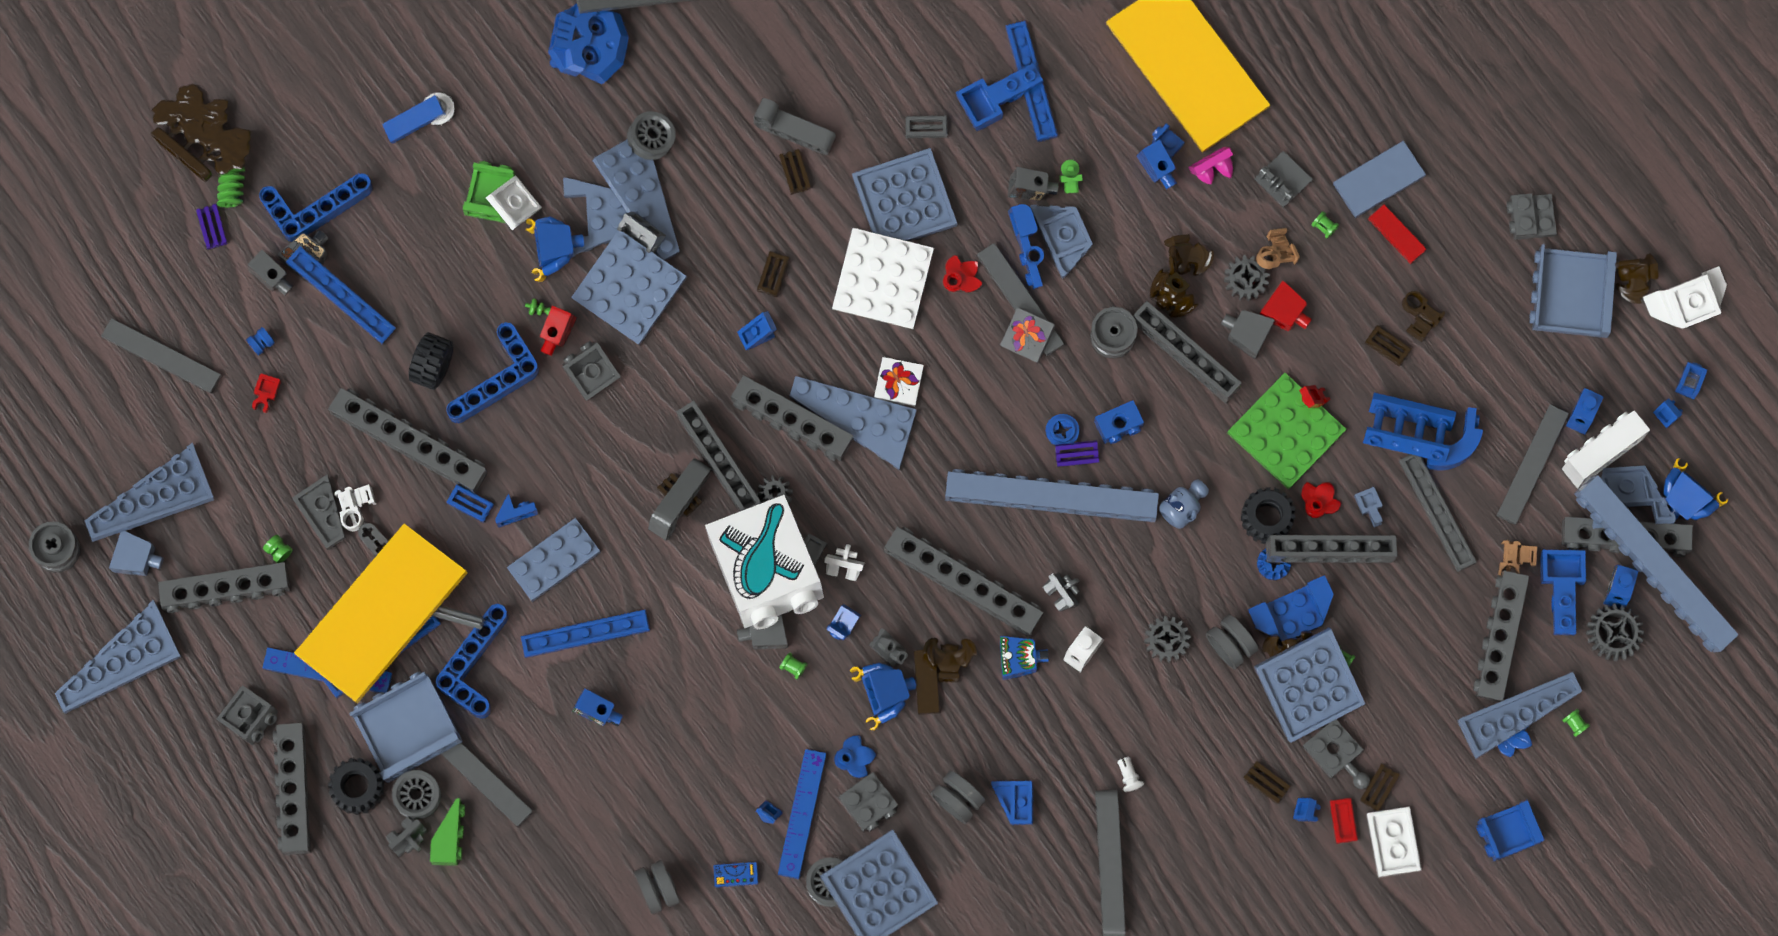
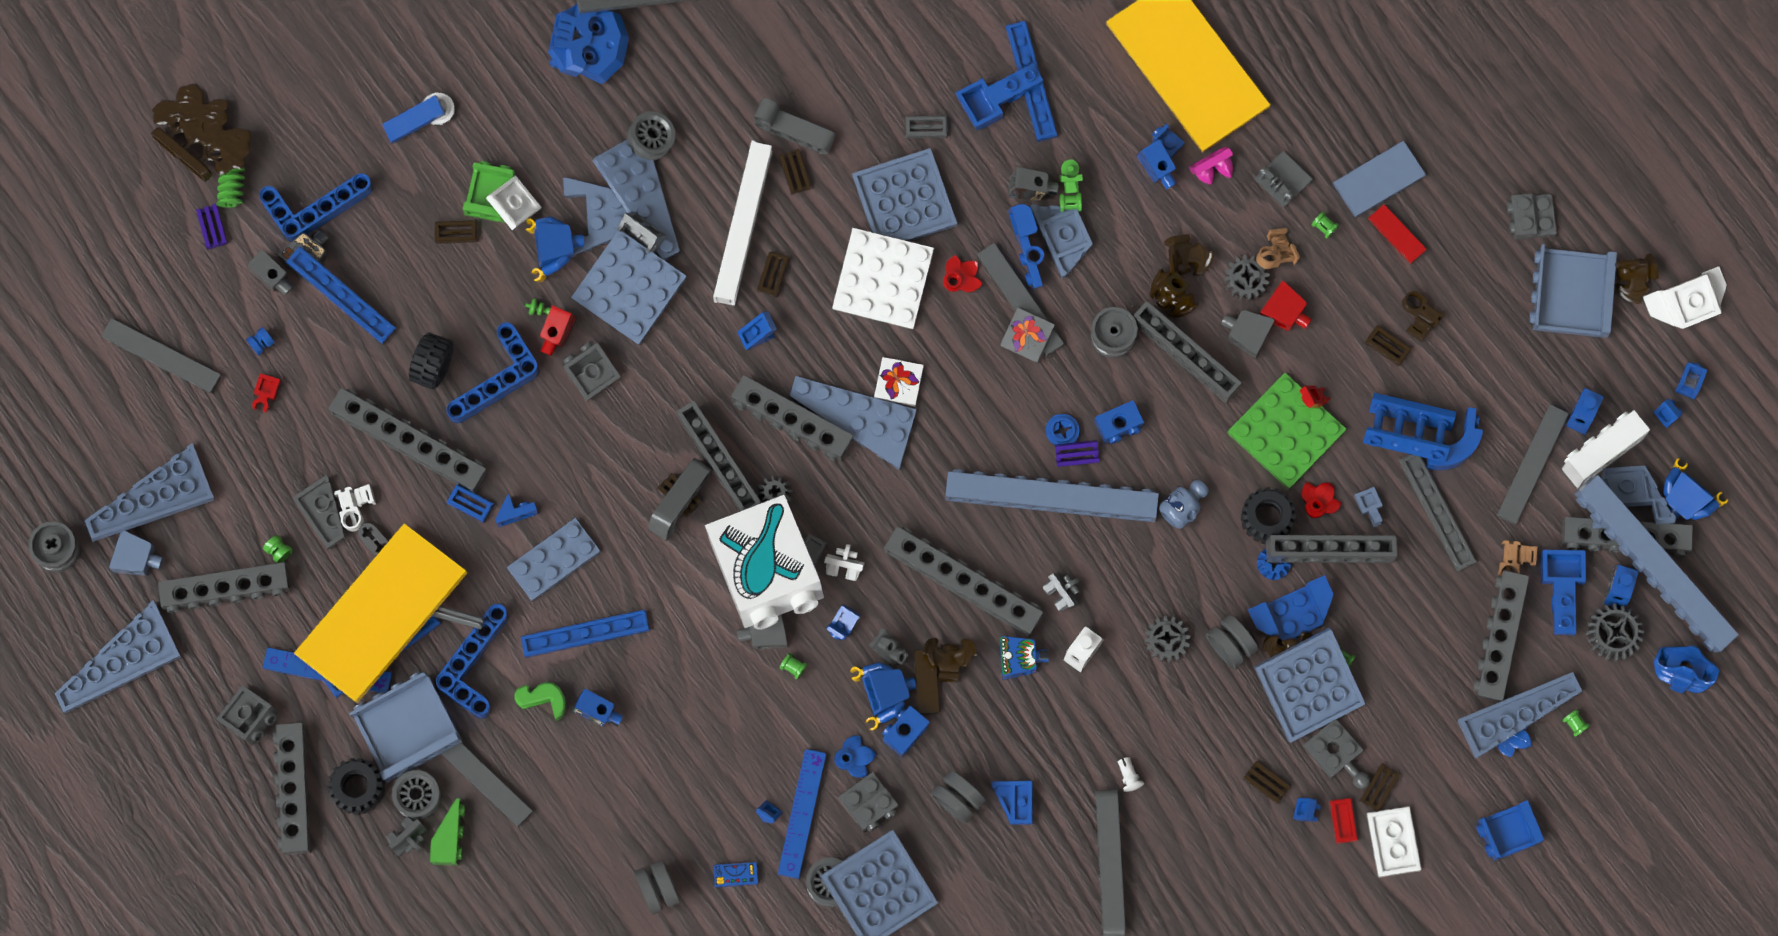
(466, 239): none -> dark brown tile
(542, 694): none -> bright green animal
(743, 223): none -> white tile
(902, 743): none -> blue brick
(1070, 202): none -> bright green bush
(1682, 678): none -> blue piece

